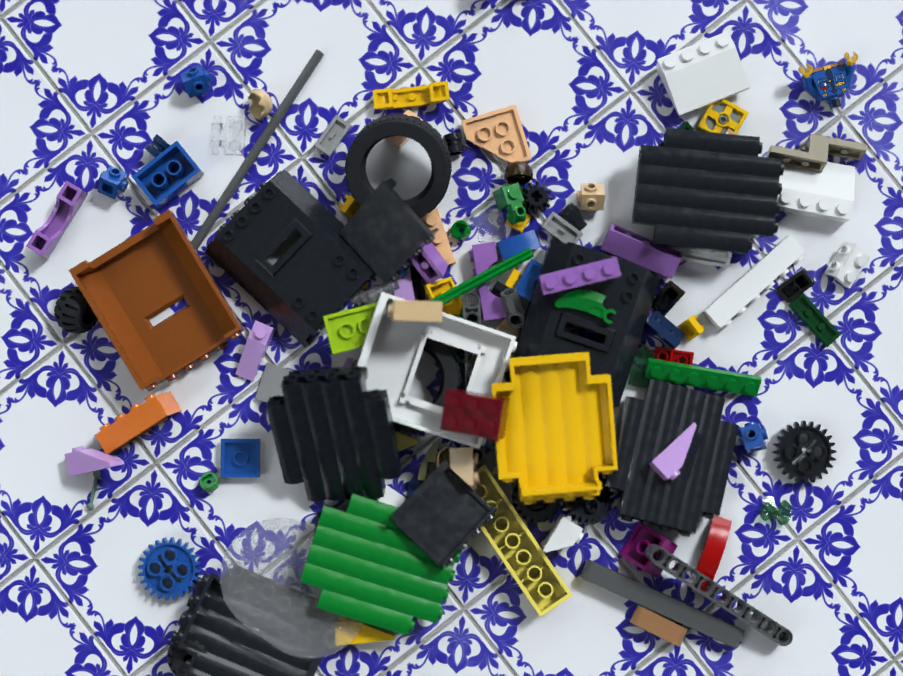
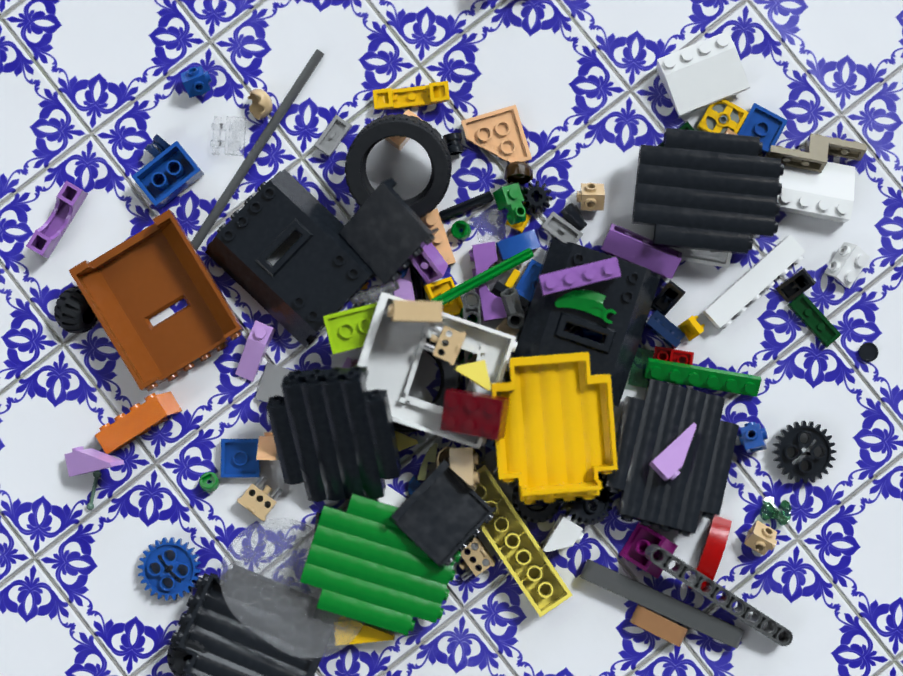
(112, 182): blue brick -> none
(253, 505): none -> tan piece
(266, 447): none -> light nougat slope
(350, 206): yellow tile -> none
(454, 343): none -> tan piece
(466, 206): none -> black axle
(475, 372): none -> light yellow slope
(482, 557): none -> tan piece
(761, 538): none -> tan brick
(763, 124): none -> blue plate
(830, 80): torso -> none
(868, 352): none -> black piece

